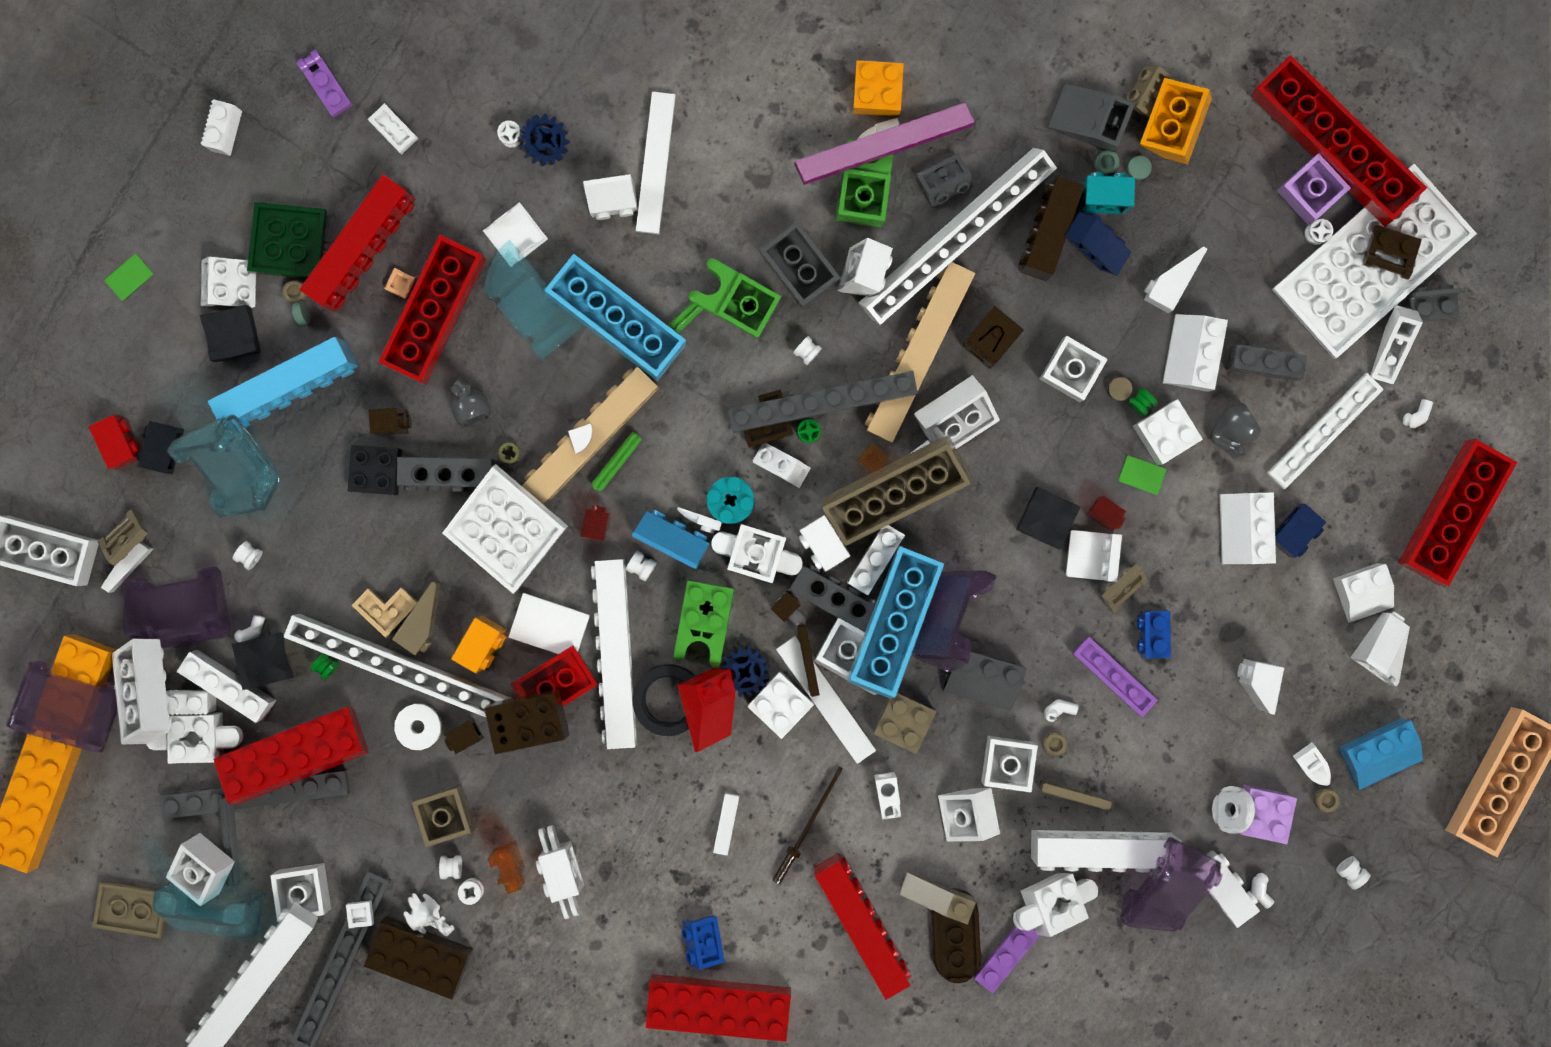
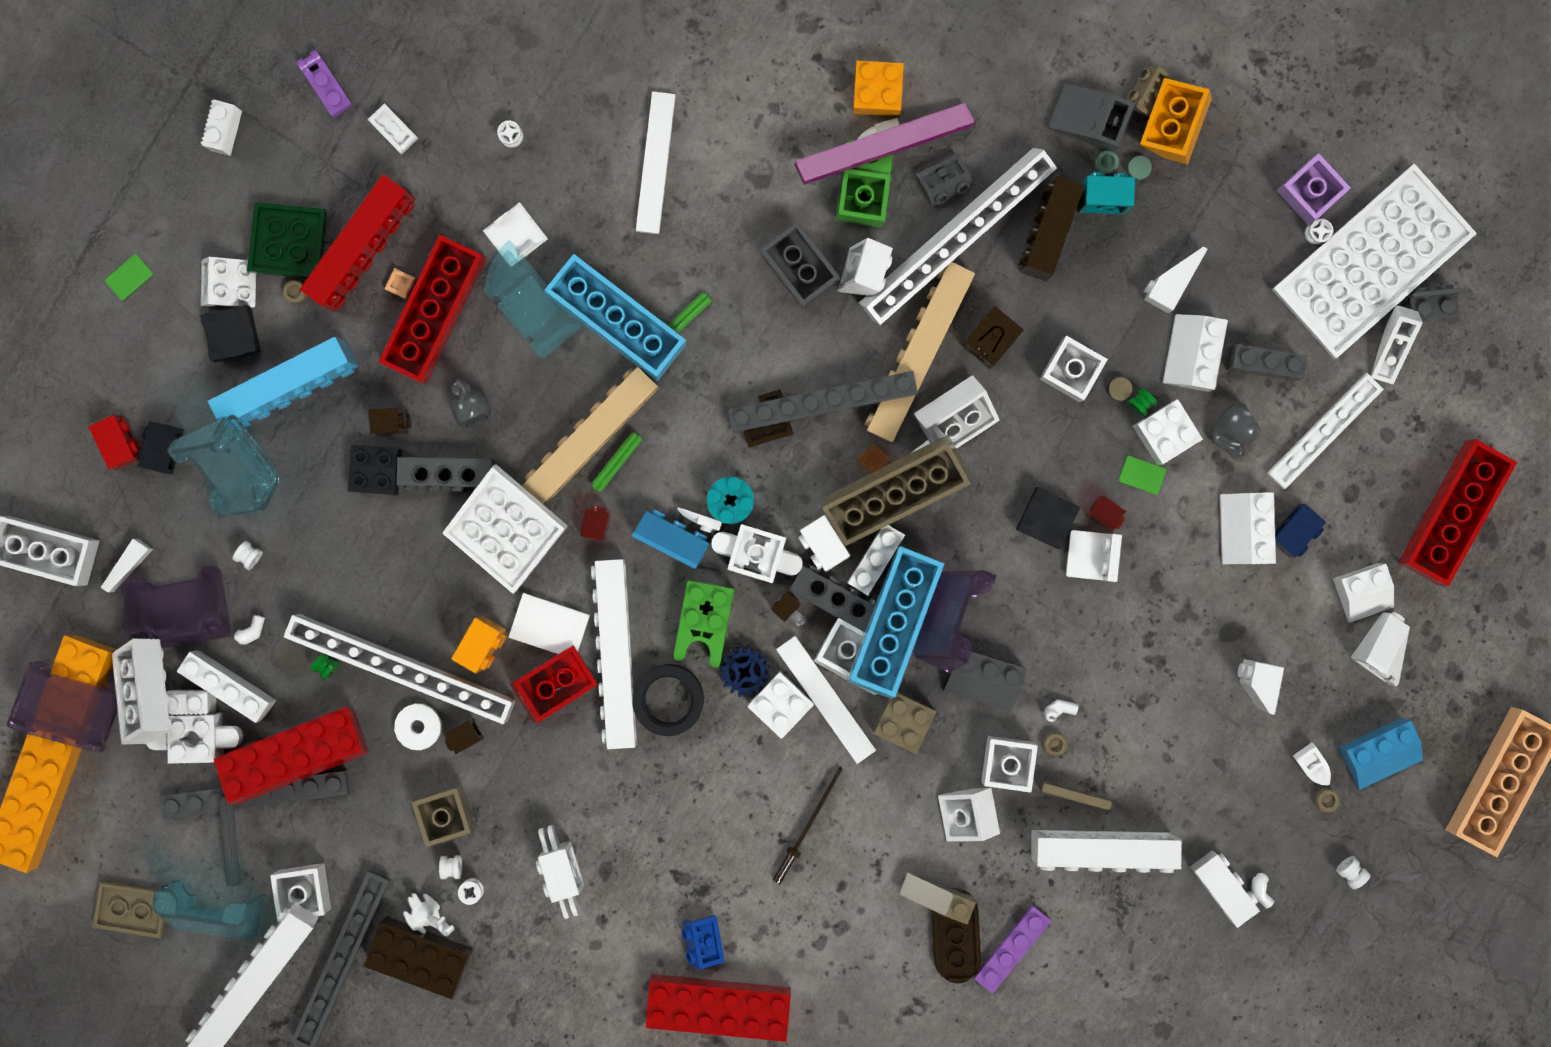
(123, 537): dark tan plate -> none
(200, 869): white brick -> none
(262, 661): black brick -> none
(301, 313): sand green tile -> none
(360, 914): white plate -> none
(383, 615): tan plate -> none
(419, 625): dark tan slope -> none
(503, 457): olive bush -> none
(510, 866): clear orange hips -> none
(526, 721): dark brown piece -> none
(537, 133): dark blue gear -> none
(581, 437): white tile -> none
(611, 197): white slope -> none
(641, 566): white wheel -> none
(708, 706): red slope -> none
(726, 823): white piece -> none
(728, 301): bright green brick -> none
(781, 464): white bracket -> none
(807, 350): white wheel -> none
(808, 661): dark brown tile -> none
(812, 430): green wheel -> none
(862, 927): red brick -> none
(888, 795): white leg -> none
(1051, 895): white brick -> none
(1098, 243): dark blue brick -> none
(1114, 676): medium lavender plate -> none
(1129, 582): dark tan plate -> none
(1155, 634): blue bracket -> none
(1171, 889): clear purple windscreen -> none
(1244, 810): white tile -> none
(1272, 814): lavender brick -> none
(1345, 143): red brick -> none
(1394, 245): dark brown plate -> none
(1419, 417): white arm -> none

